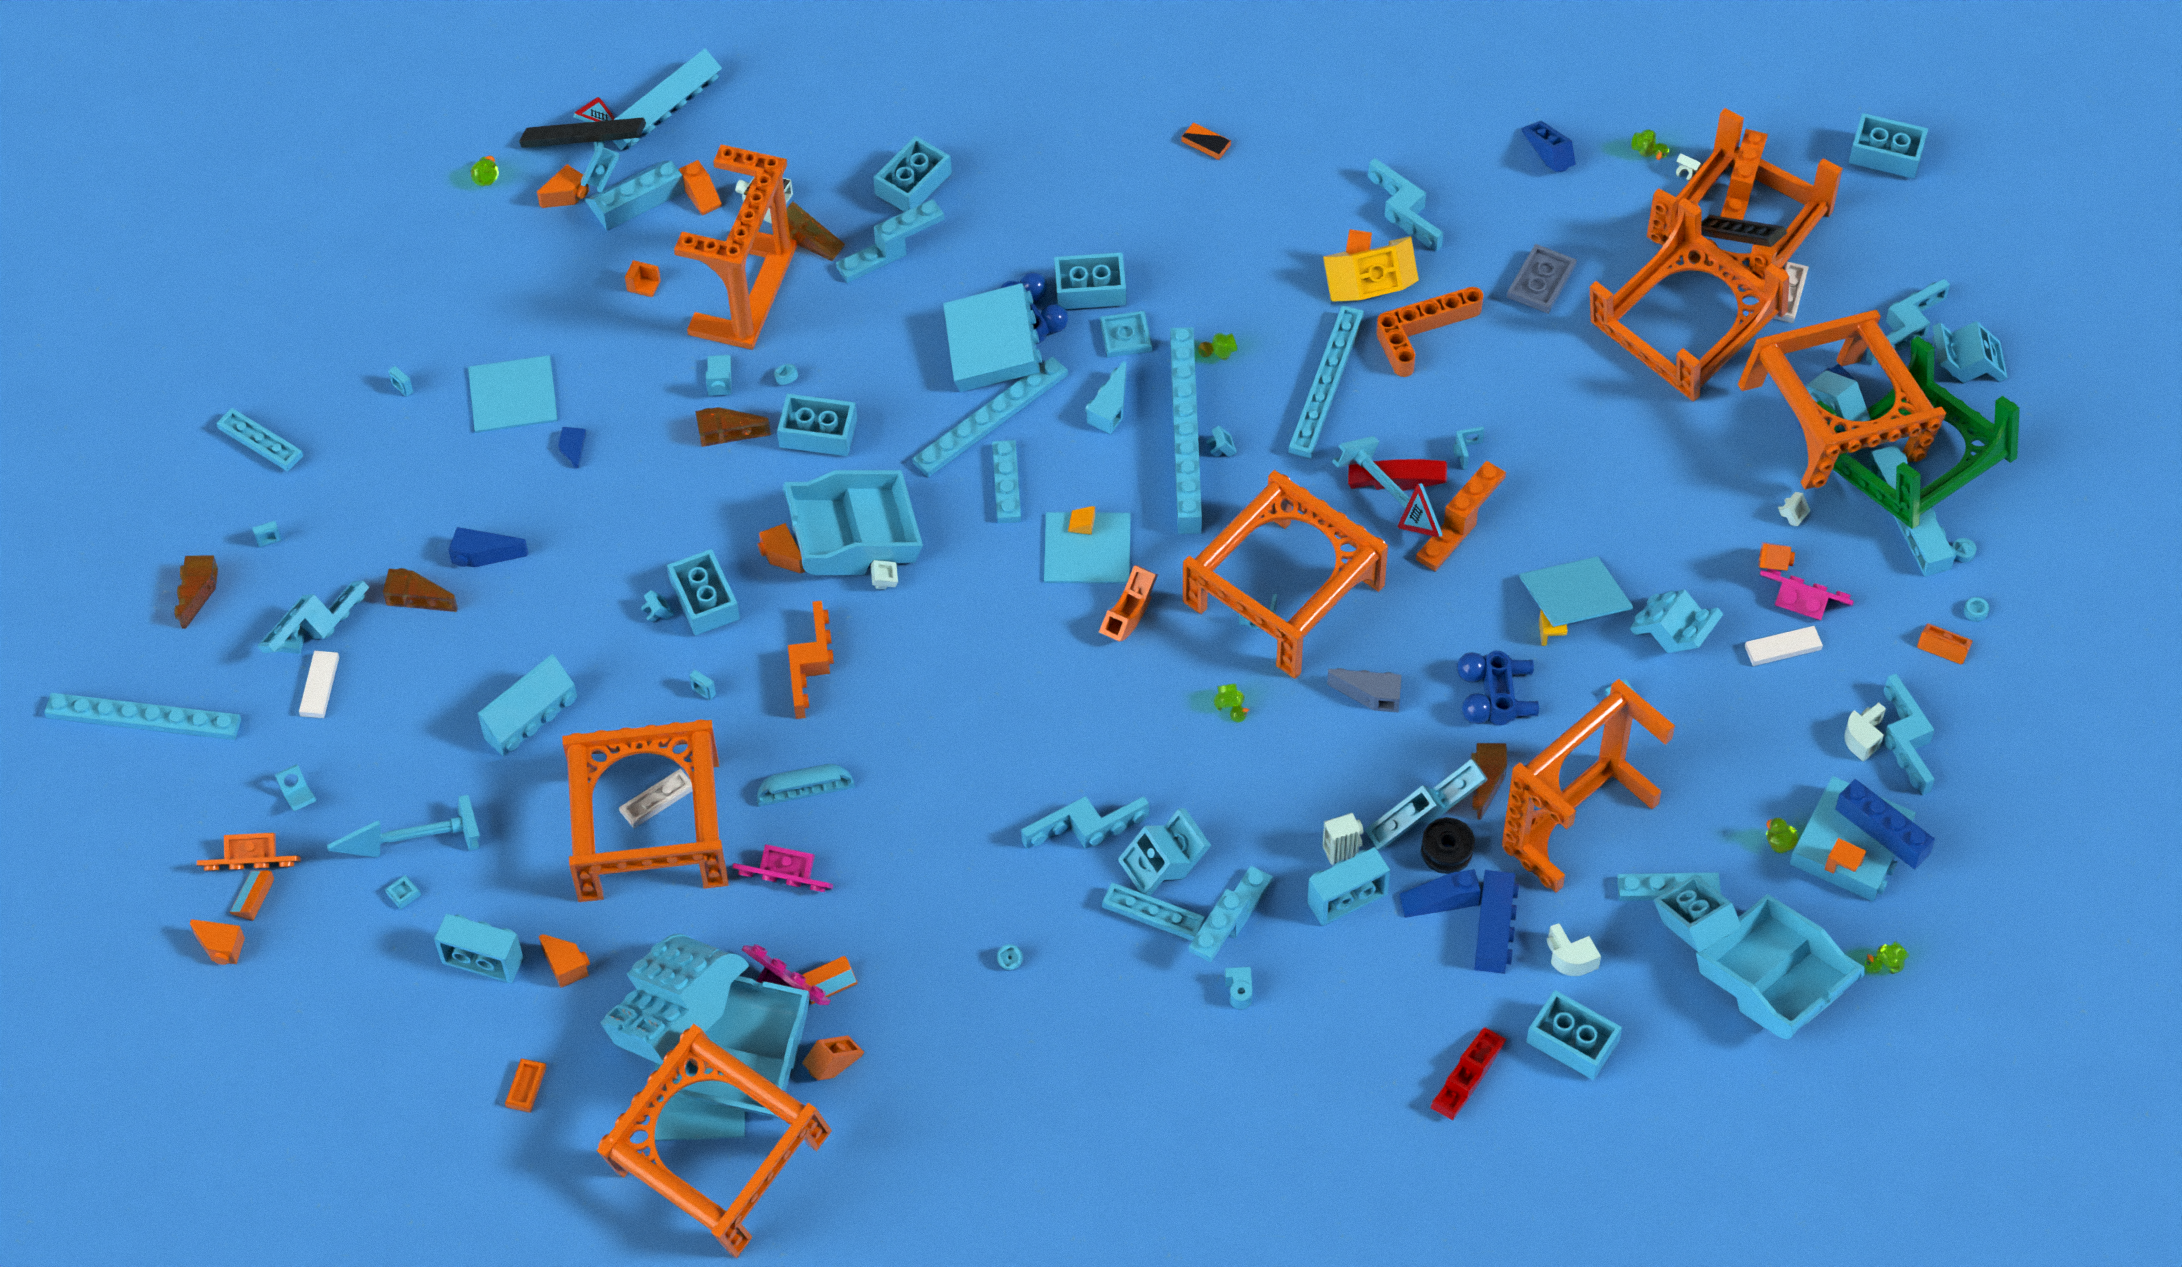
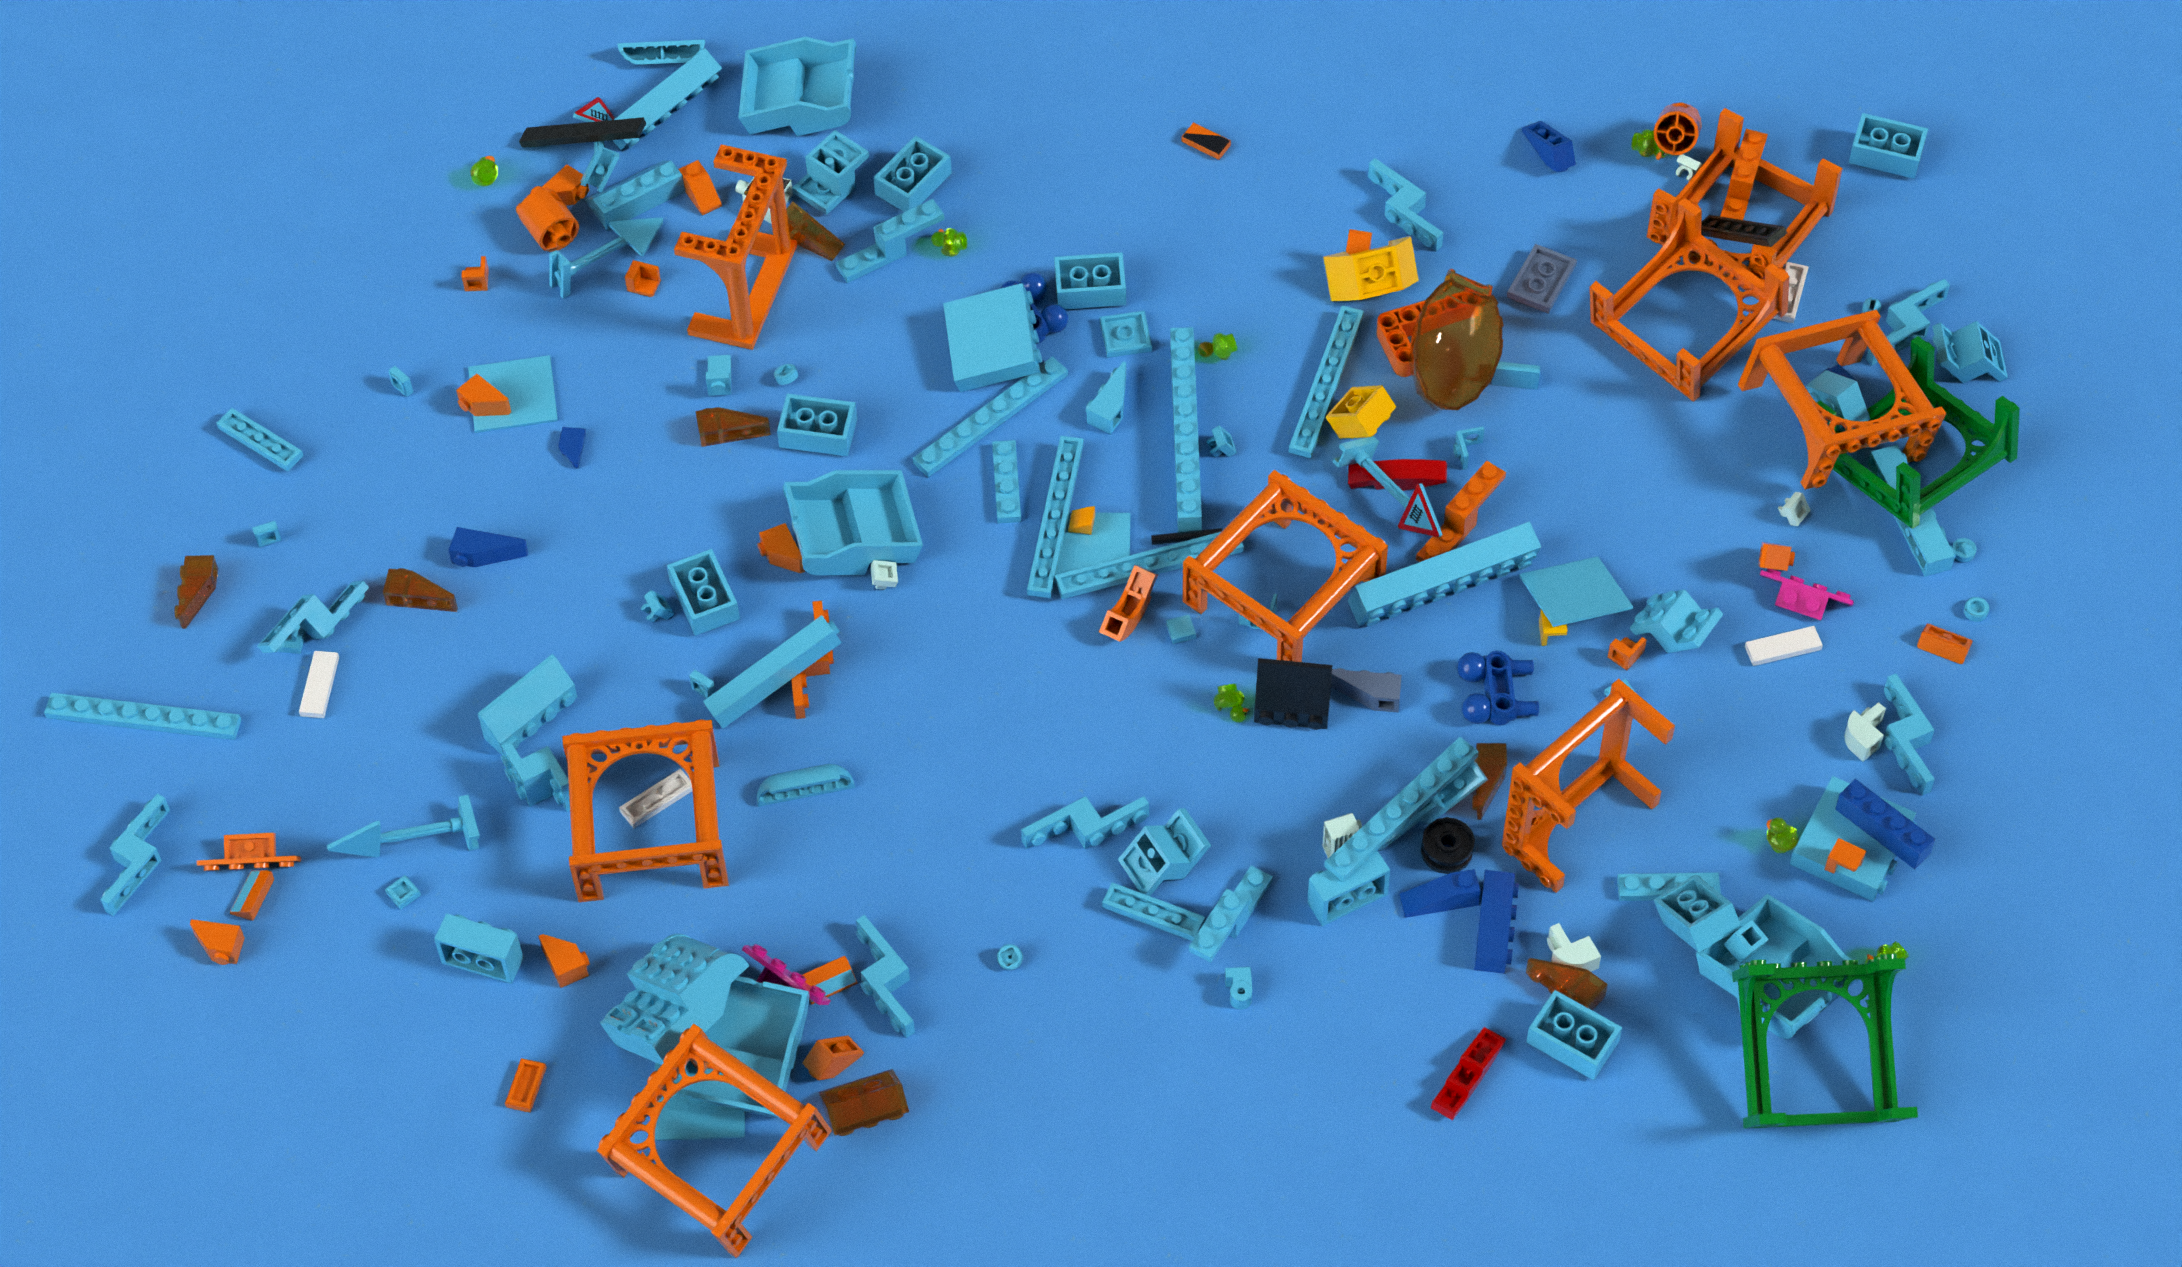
(135, 854): none -> medium azure bracket
(298, 794): medium azure bracket -> none
(476, 277): none -> orange panel
(482, 398): none -> orange slope
(536, 776): none -> medium azure bracket
(548, 219): none -> orange cylinder
(636, 233): none -> medium azure piece
(661, 51): none -> medium azure brick
(773, 671): none -> medium azure brick
(787, 865): dark pink bracket -> none
(797, 85): none -> medium azure piece
(830, 172): none -> medium azure bracket
(864, 1102): none -> clear orange slope
(884, 977): none -> medium azure bracket
(950, 240): none -> clear neon green animal
(1055, 517): none -> medium azure plate
(1119, 570): none -> medium azure plate
(1181, 536): none -> black bar
(1181, 629): none -> medium azure tile
(1292, 693): none -> black slope
(1361, 412): none -> yellow brick
(1401, 809): none -> medium azure plate
(1444, 574): none -> medium azure brick
(1456, 343): none -> clear orange windscreen
(1516, 375): none -> medium azure panel
(1570, 981): none -> clear orange slope
(1626, 651): none -> orange panel
(1677, 128): none -> orange cylinder
(1746, 941): none -> medium azure brick
(1871, 301): none -> medium azure hinge
(1877, 983): none -> green arch

